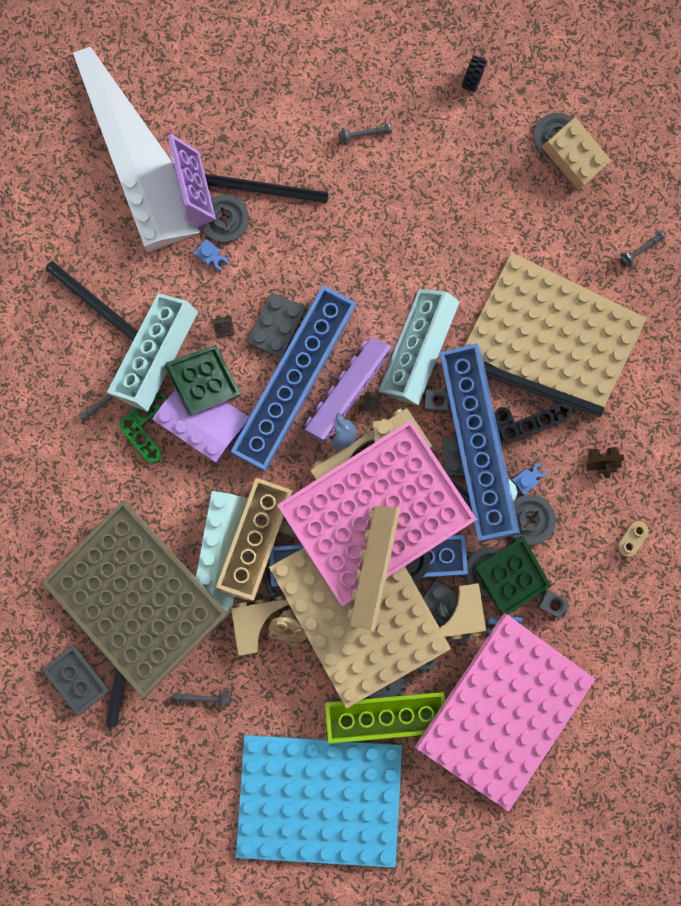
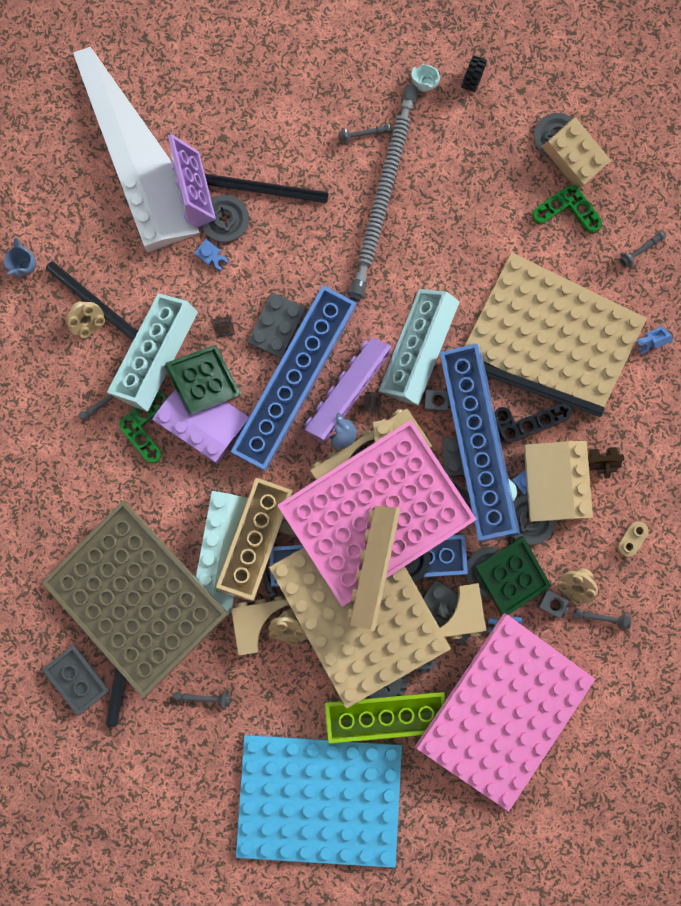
(19, 261): none -> sand blue hair
(84, 318): none -> tan plate
(383, 193): none -> light grey hose
(425, 77): none -> light aqua hair
(558, 481): none -> tan slope
(566, 202): none -> green beam
(578, 586): none -> tan plate
(623, 621): none -> dark grey piece
(654, 338): none -> medium blue plate

